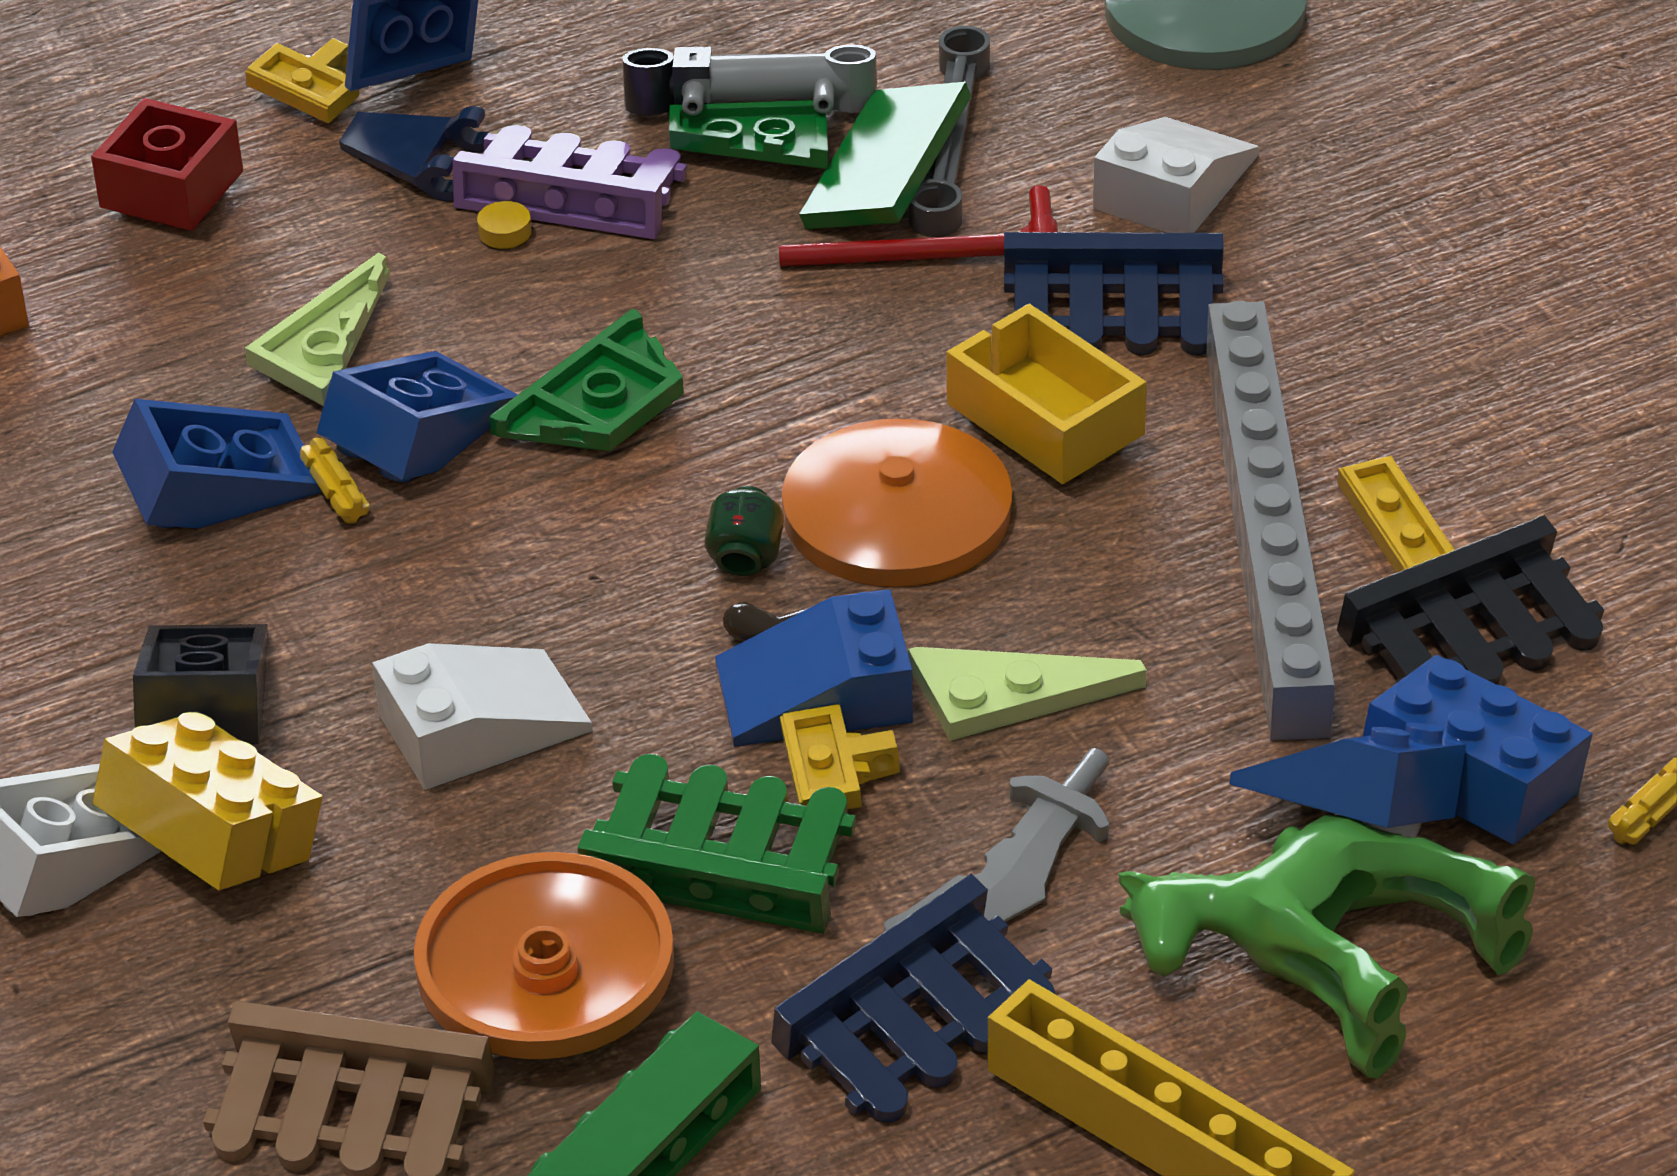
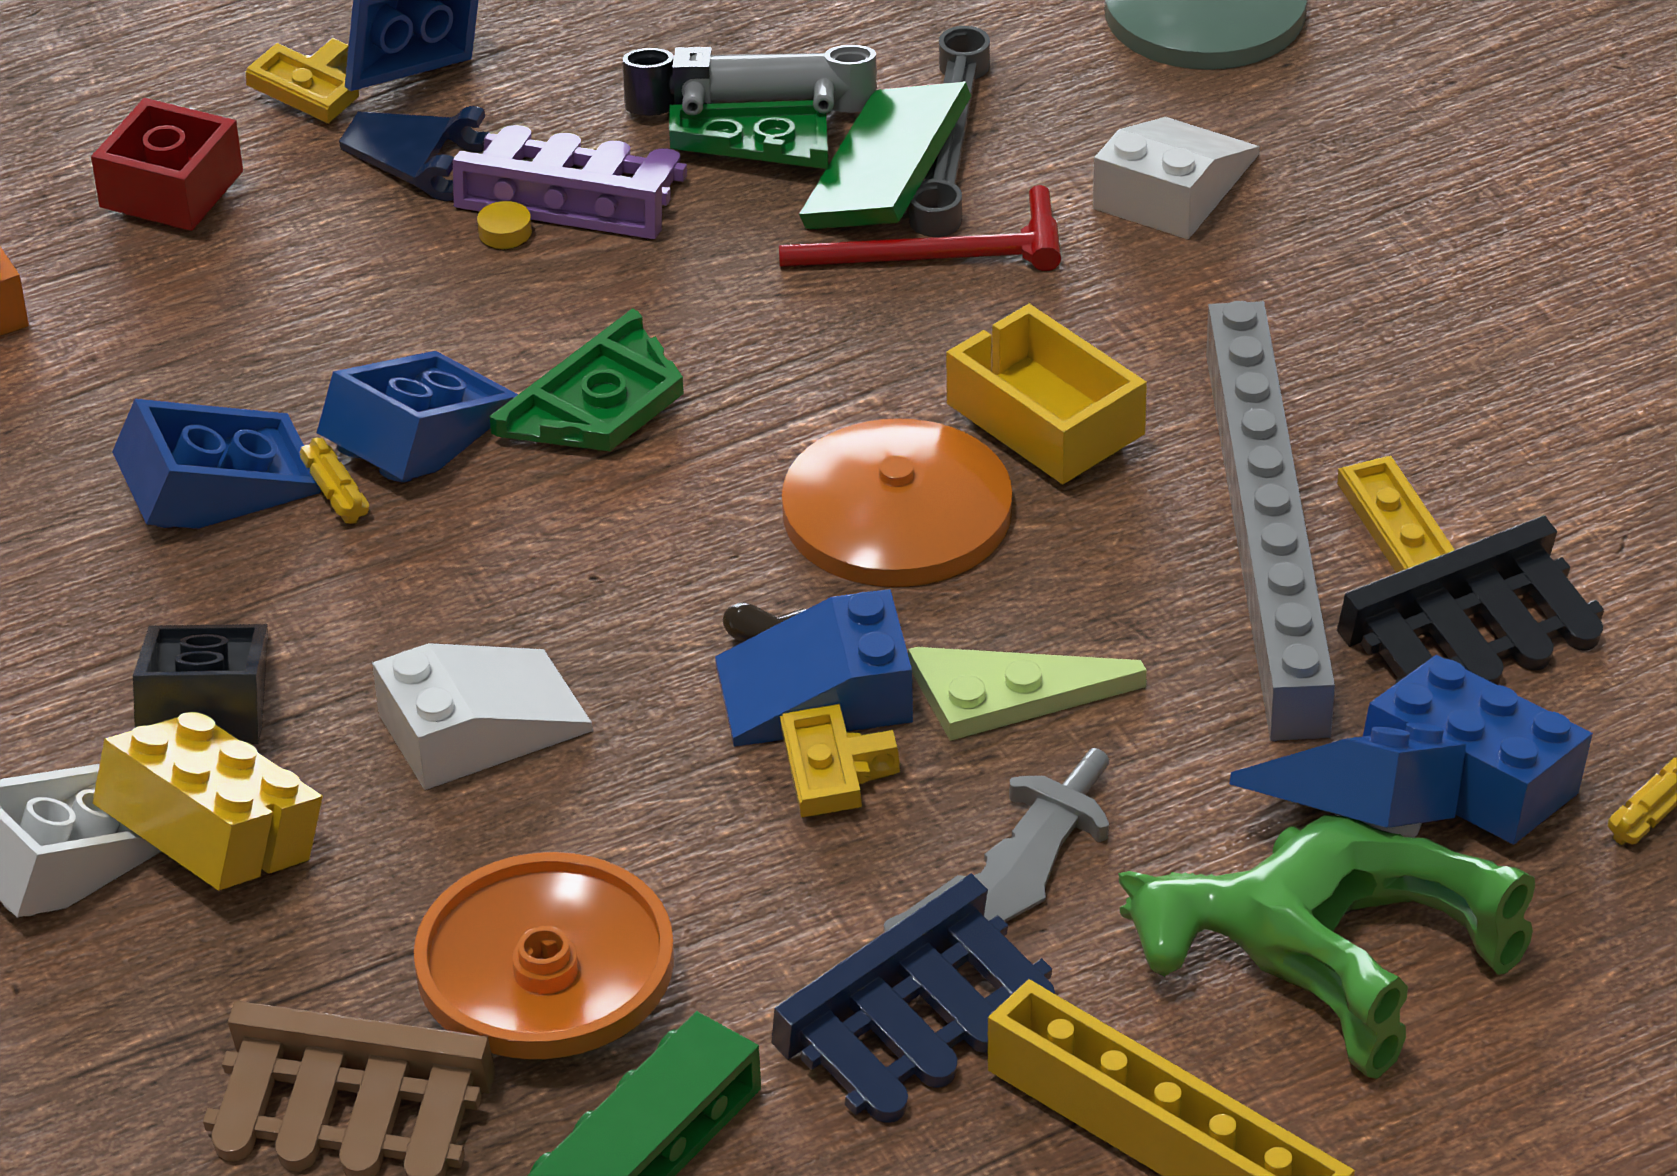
(321, 333): yellowish green wing -> none
(718, 876): green fence -> none
(744, 531): dark green head -> none
(1119, 263): dark blue fence -> none

